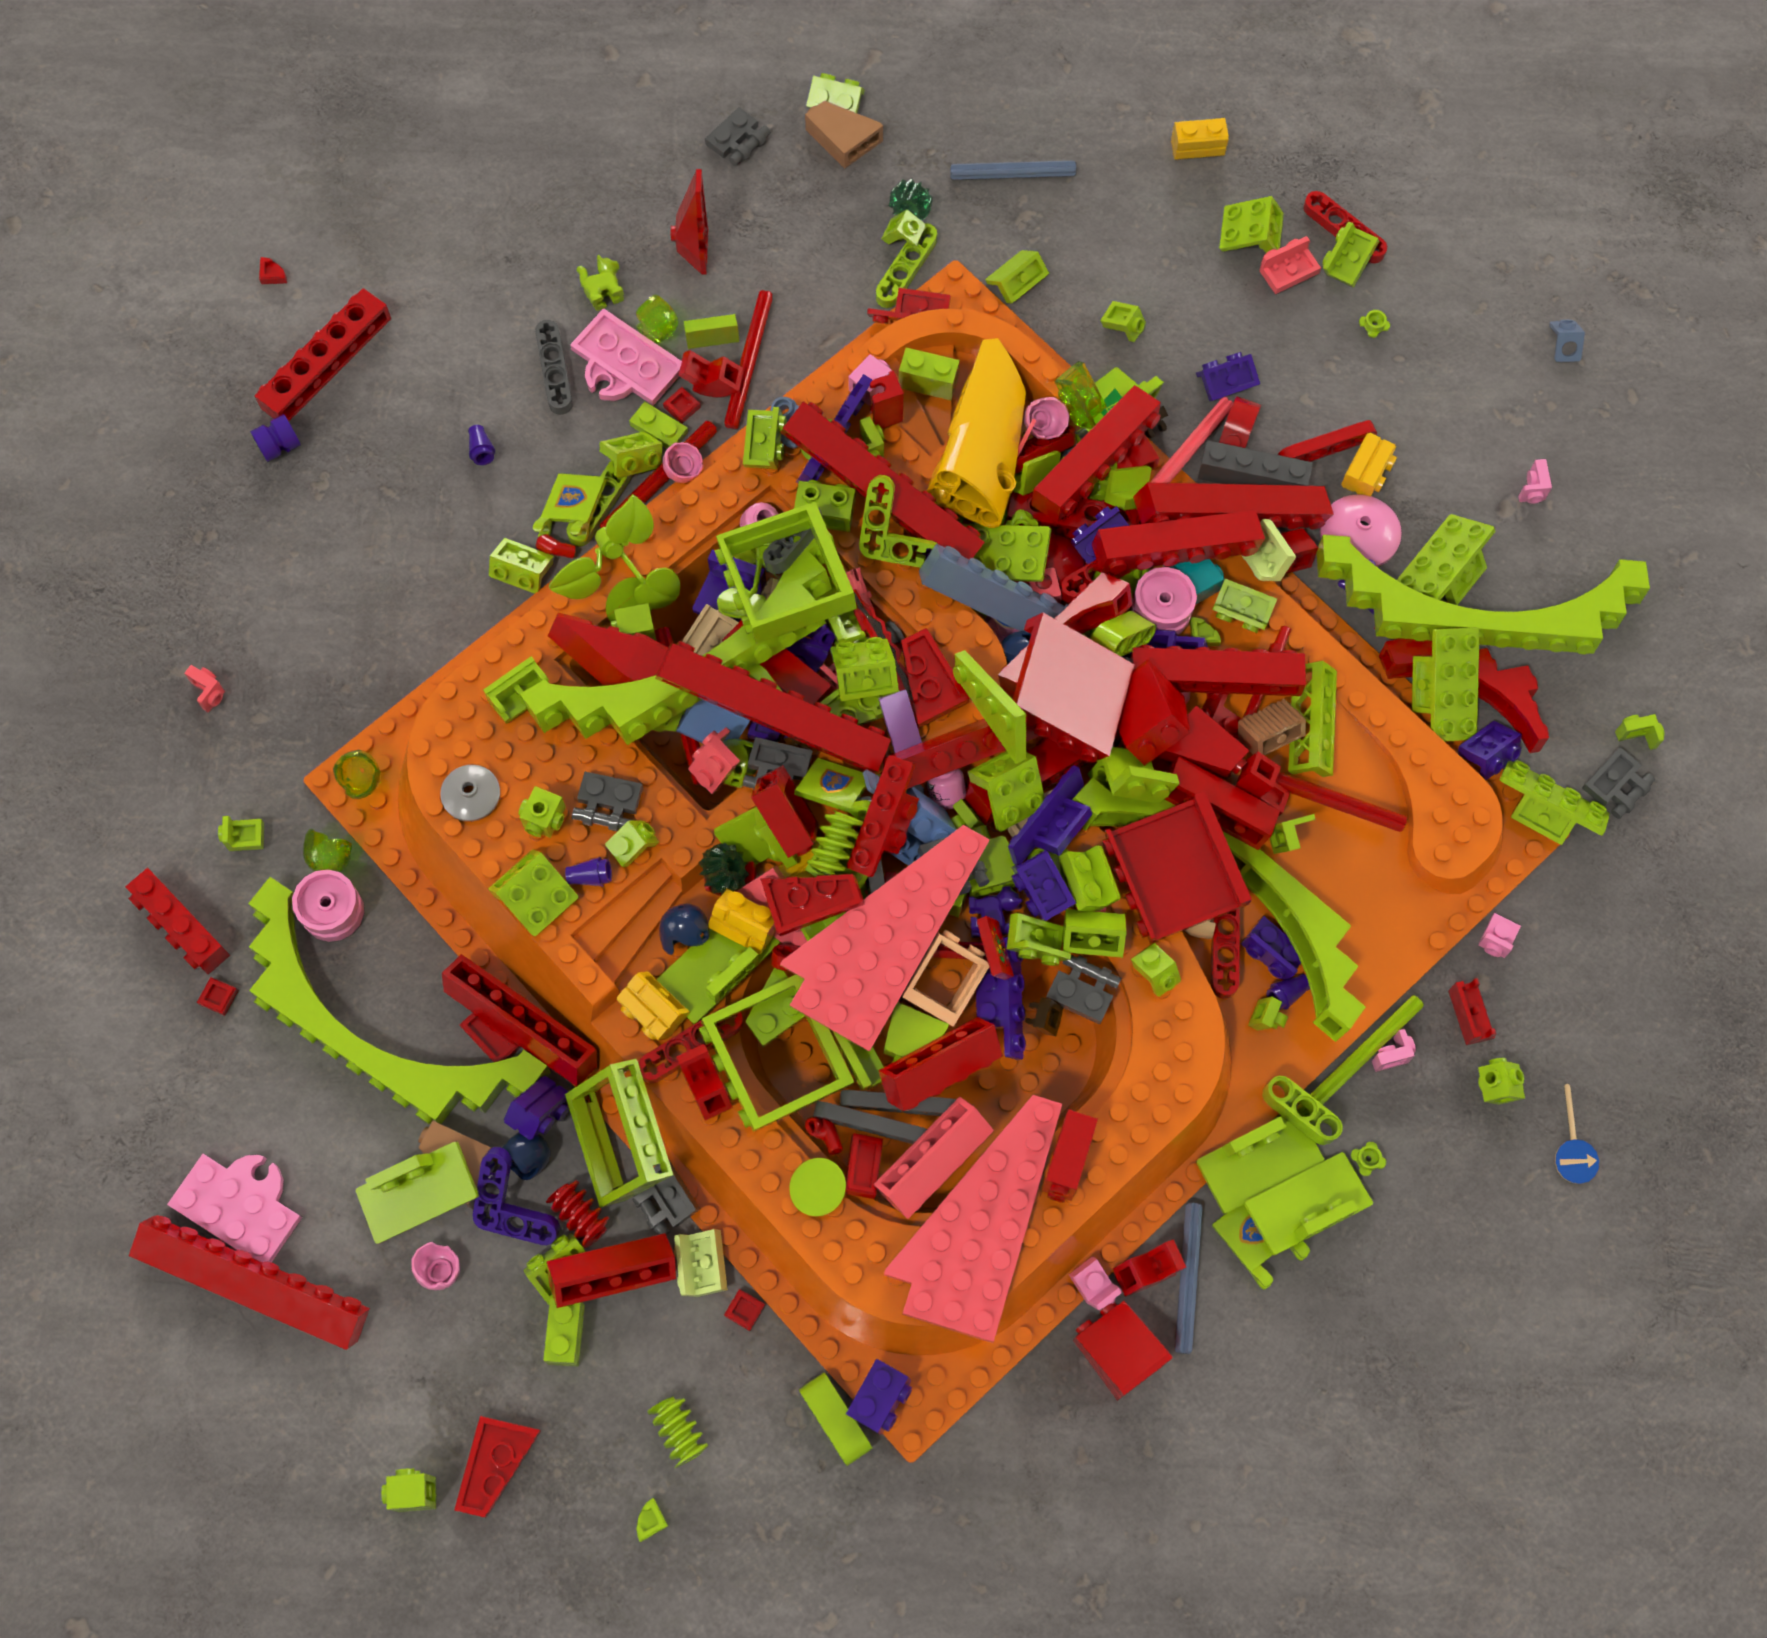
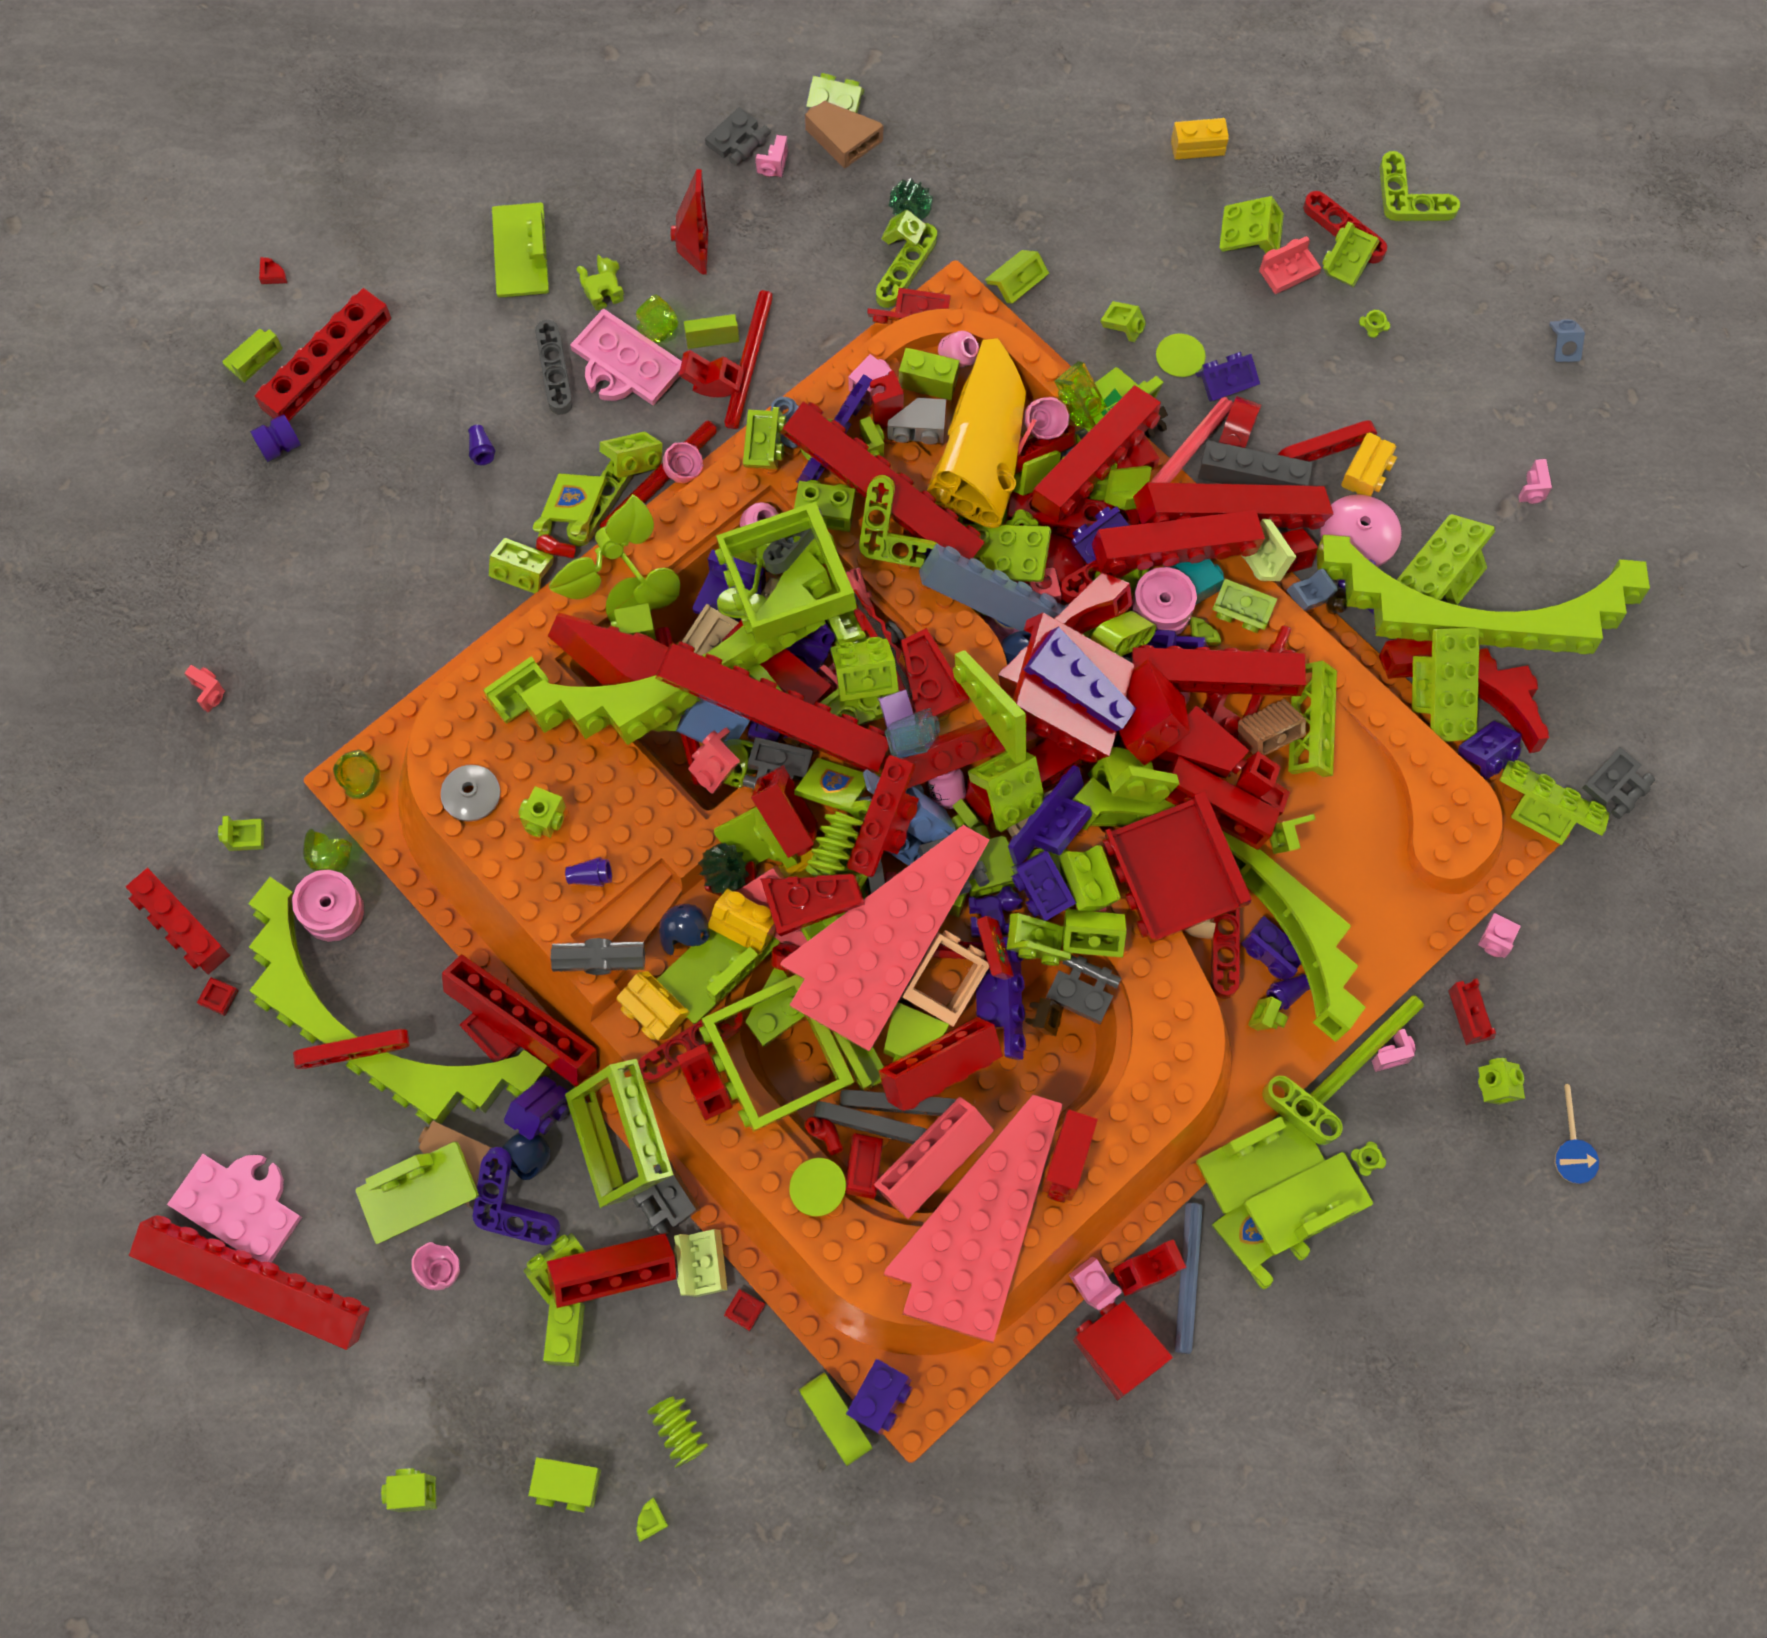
(253, 354): none -> lime panel
(351, 1049): none -> red beam
(491, 1464): red wing -> none
(520, 250): none -> lime bracket
(534, 892): lime bracket -> none
(564, 1483): none -> lime brick
(578, 1213): red piece -> none
(598, 956): none -> dark grey piece
(607, 793): dark grey plate -> none
(631, 841): lime bracket -> none
(658, 425): lime plate -> none
(681, 405): red tile -> none
(774, 162): none -> bright pink bracket
(912, 734): none -> clear light blue slope
(919, 421): none -> light grey slope
(959, 346): none -> bright pink head
(1013, 170): sand blue axle -> none
(1074, 674): none -> wing
(1157, 969): lime bracket -> none
(1180, 355): none -> lime sticker
(1313, 591): none -> sand blue bracket
(1337, 602): none -> dark brown arm
(1342, 802): red axle -> none
(1407, 202): none -> lime beam
(1644, 726): lime bracket -> none

